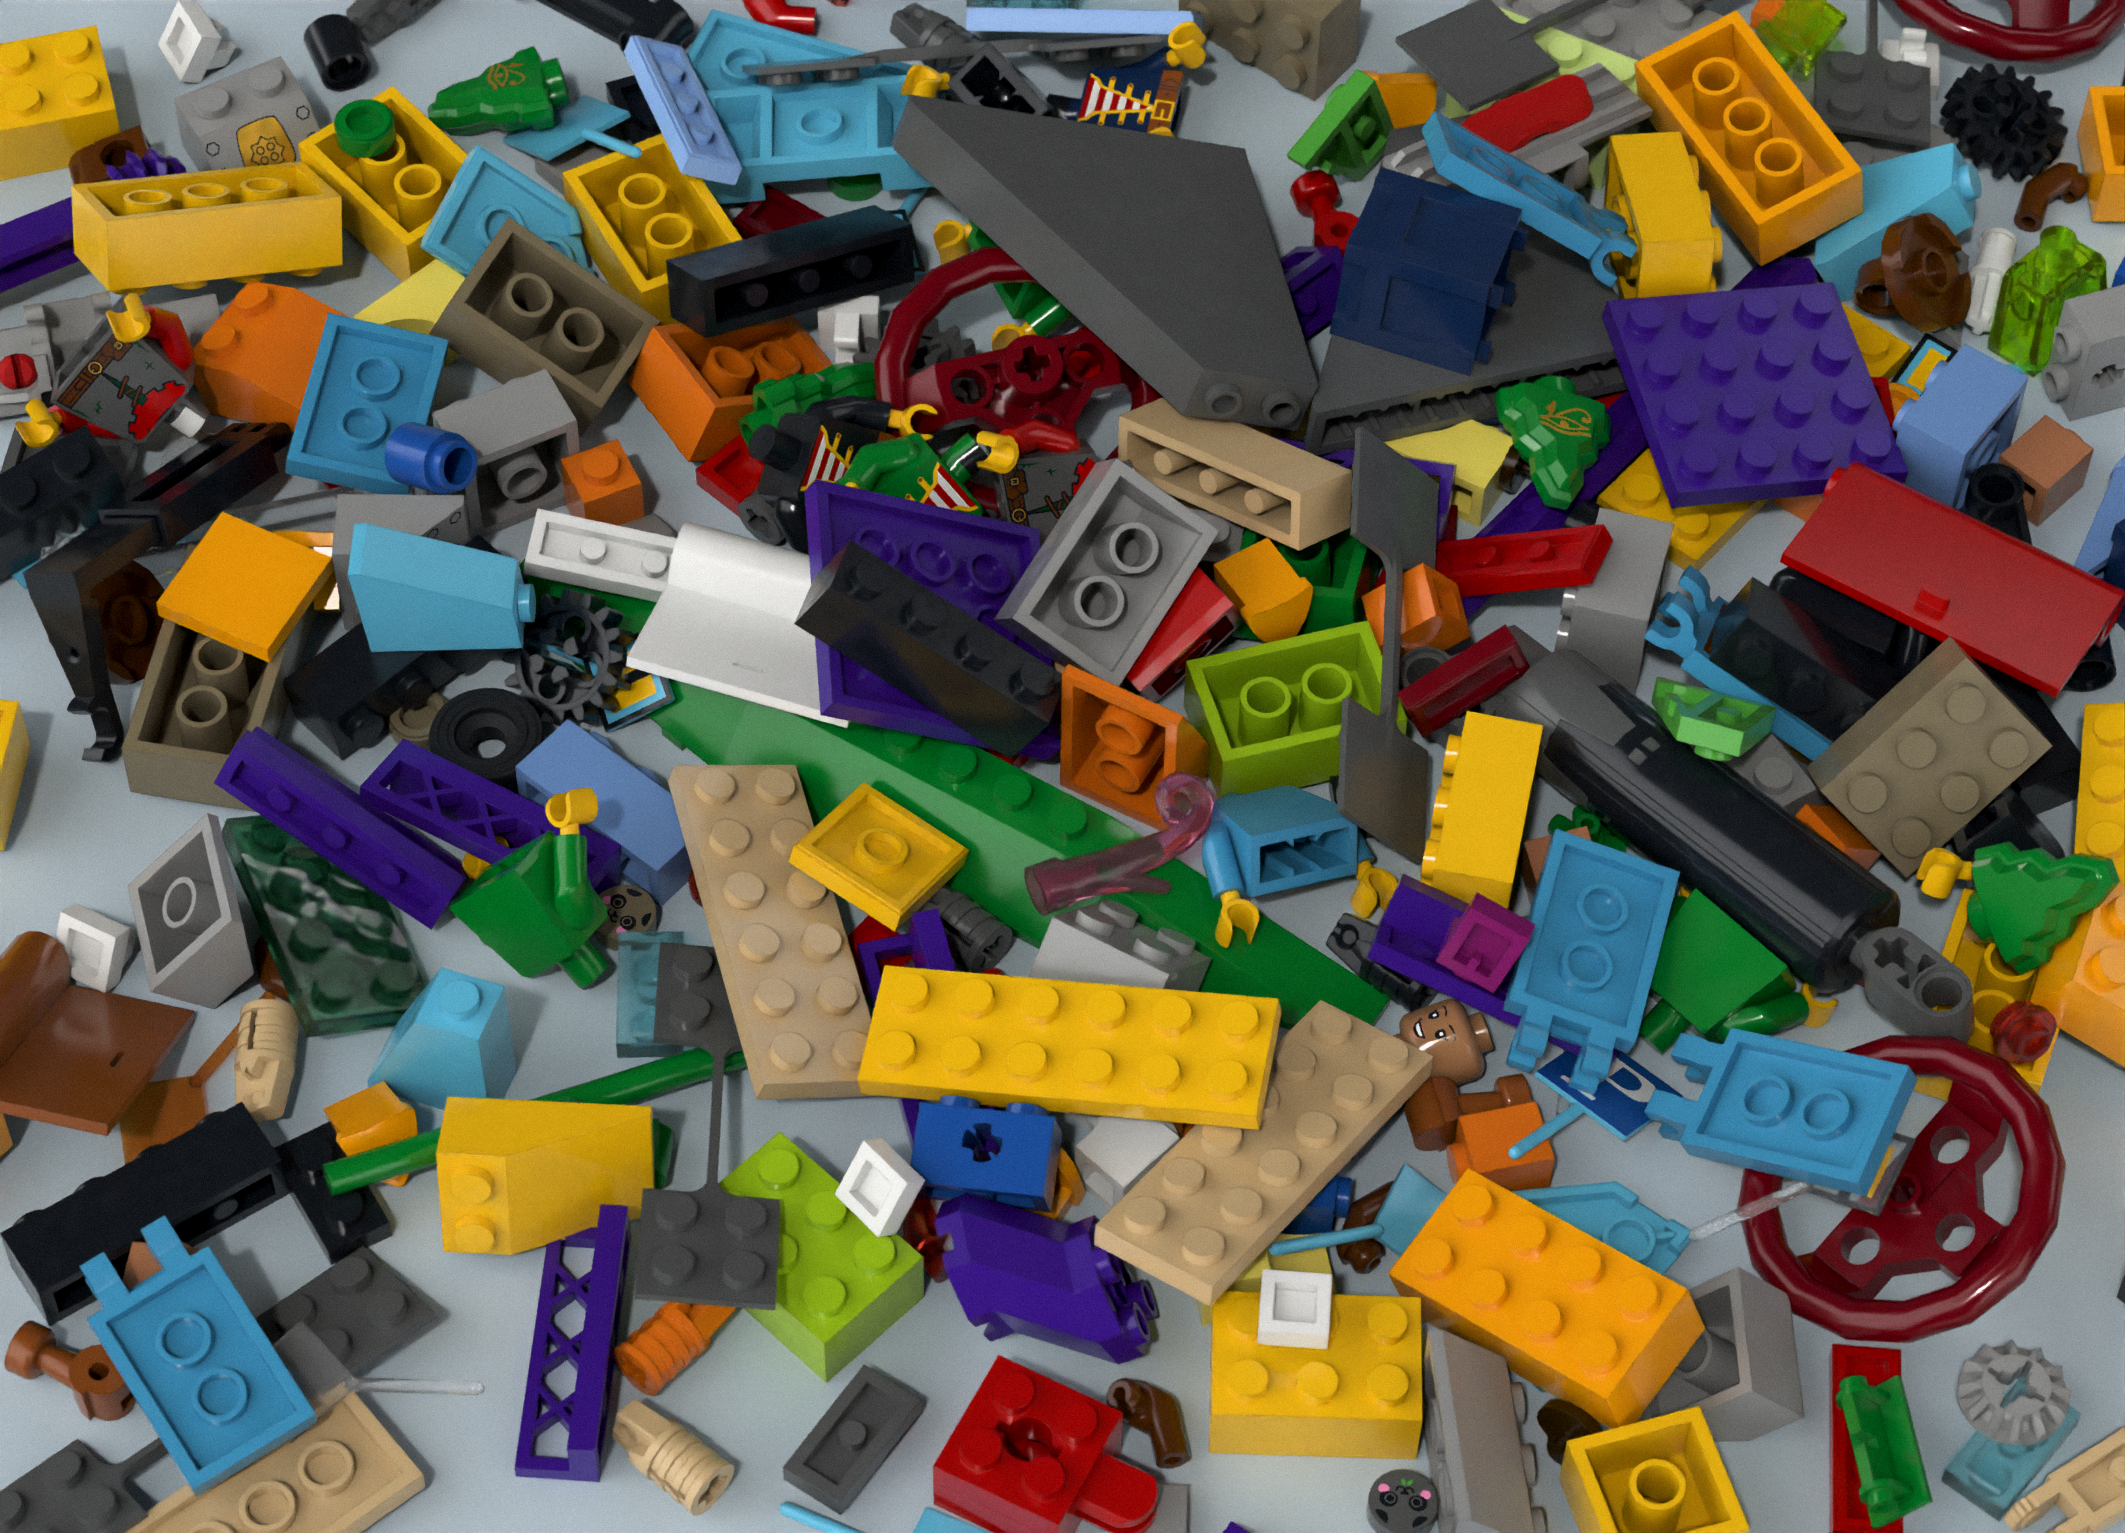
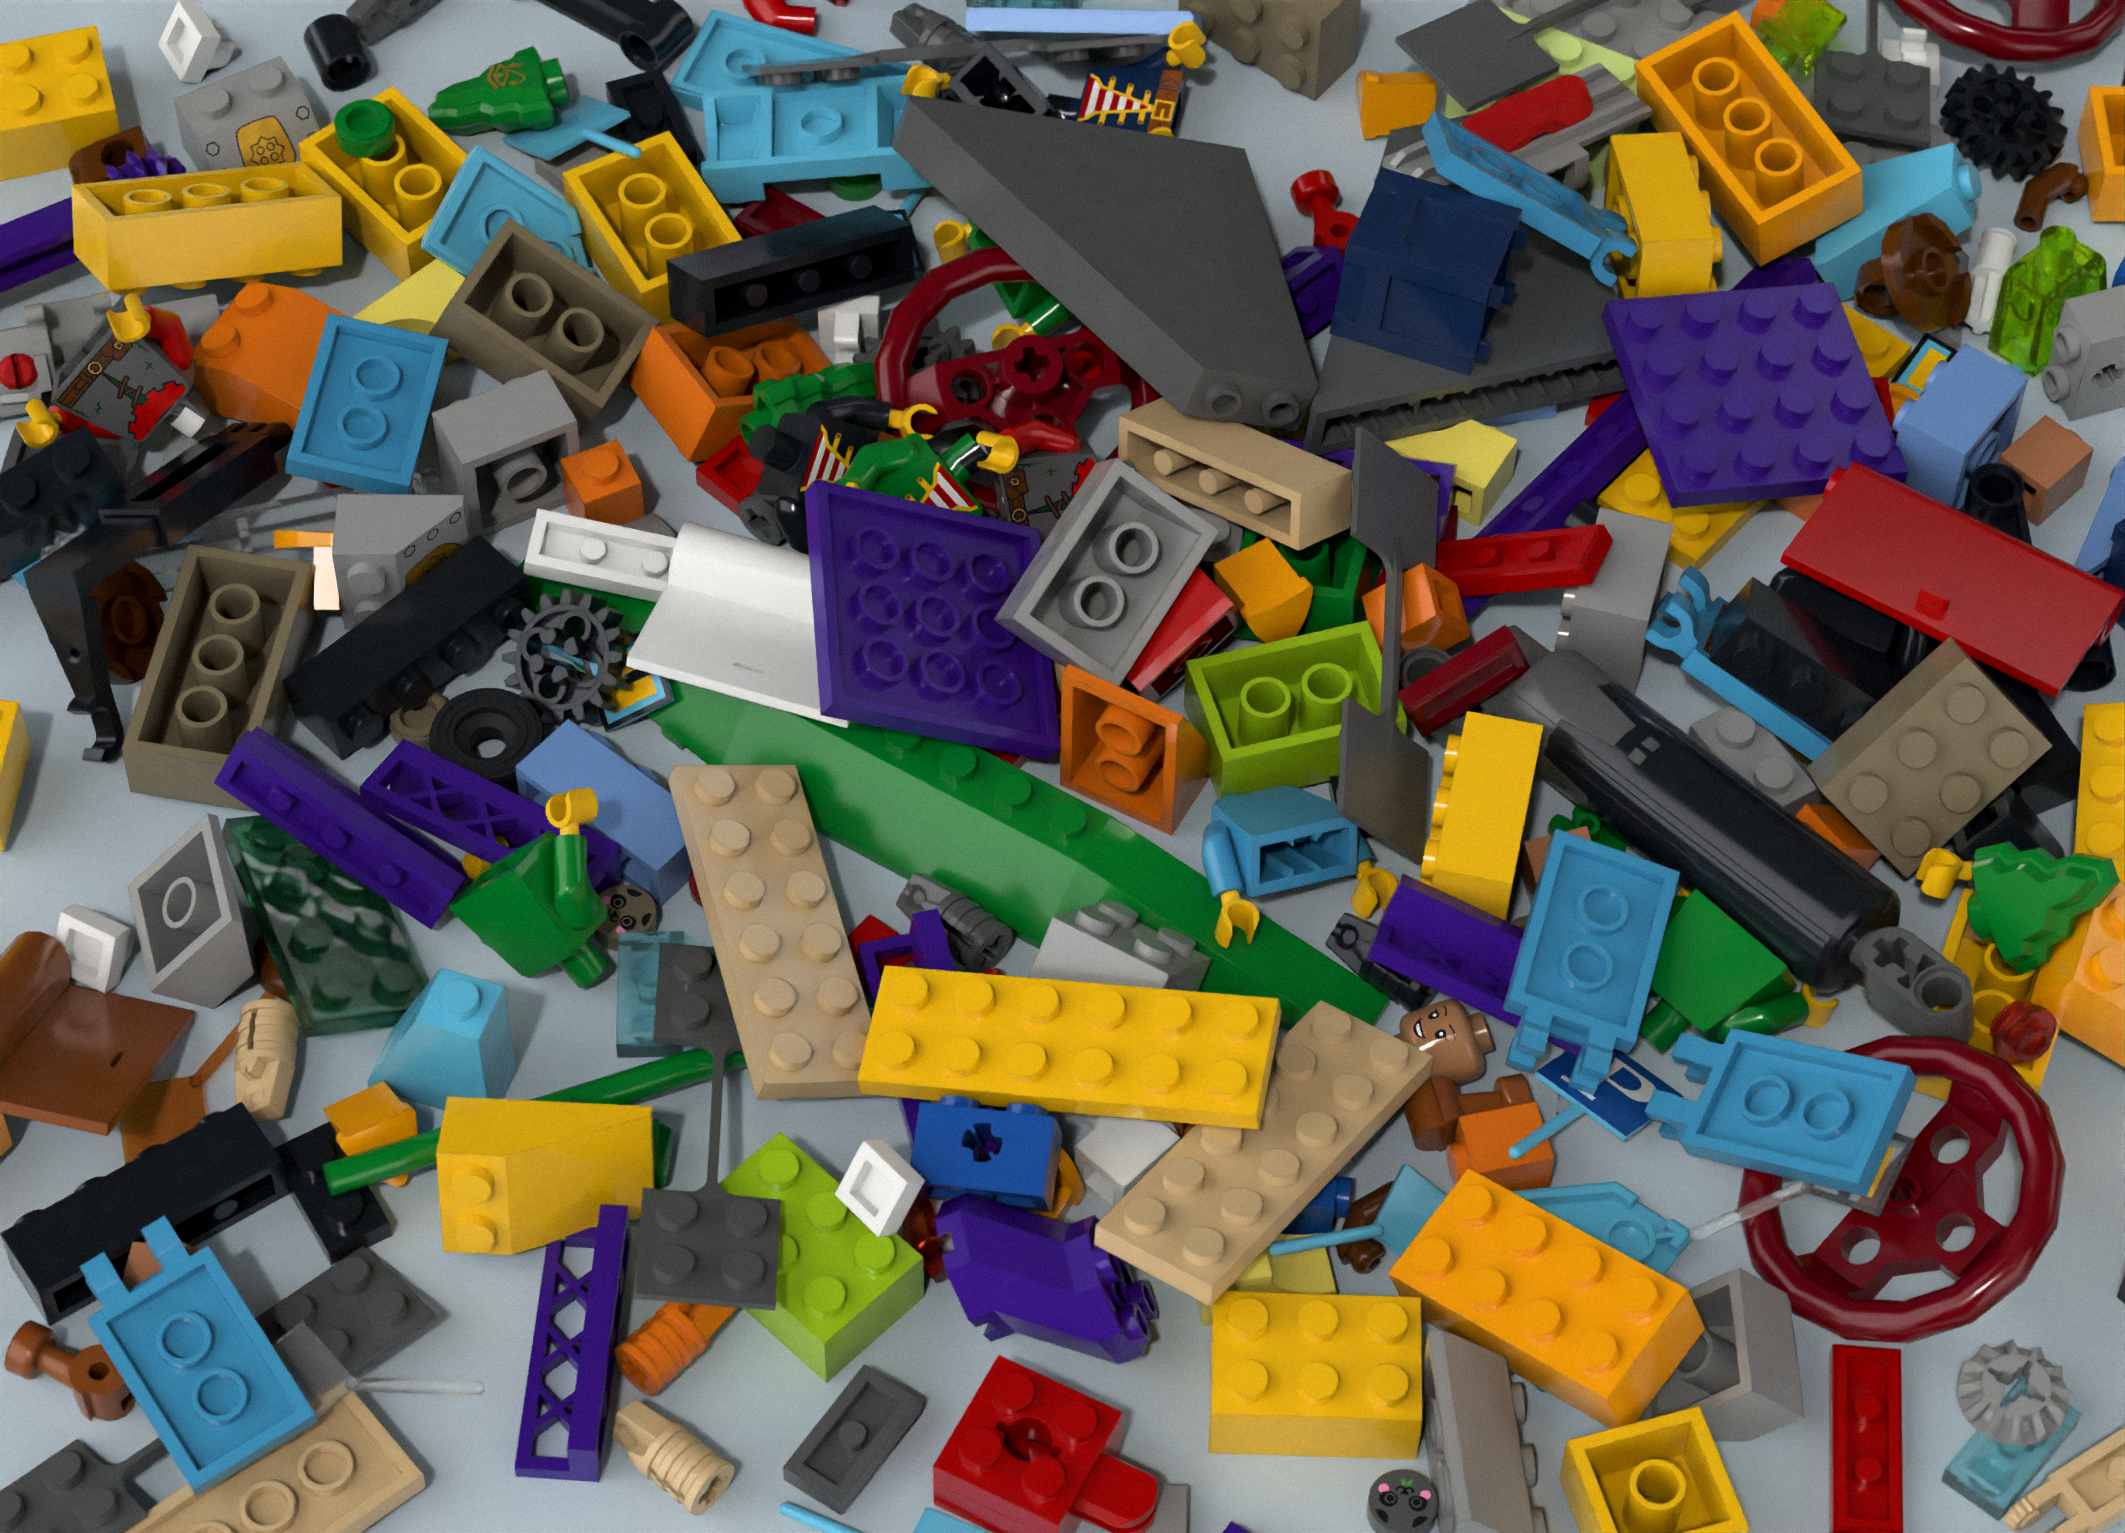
(245, 586): light orange tile -> none
(430, 458): blue brick -> none
(436, 593): medium azure slope -> none
(682, 110): light blue tile -> none
(878, 856): yellow plate -> none
(930, 650): black brick -> none
(1120, 868): clear pink plant -> none
(1154, 1415): reddish brown arm -> none
(1294, 1309): white plate -> none
(1348, 132): bright green wing -> none
(1484, 942): magenta bracket -> none
(1513, 471): dark brown piece -> none
(1554, 434): green rock -> none
(1562, 1423): dark brown piece -> none
(1711, 720): bright green wing -> none
(1884, 1448): green hinge -> none

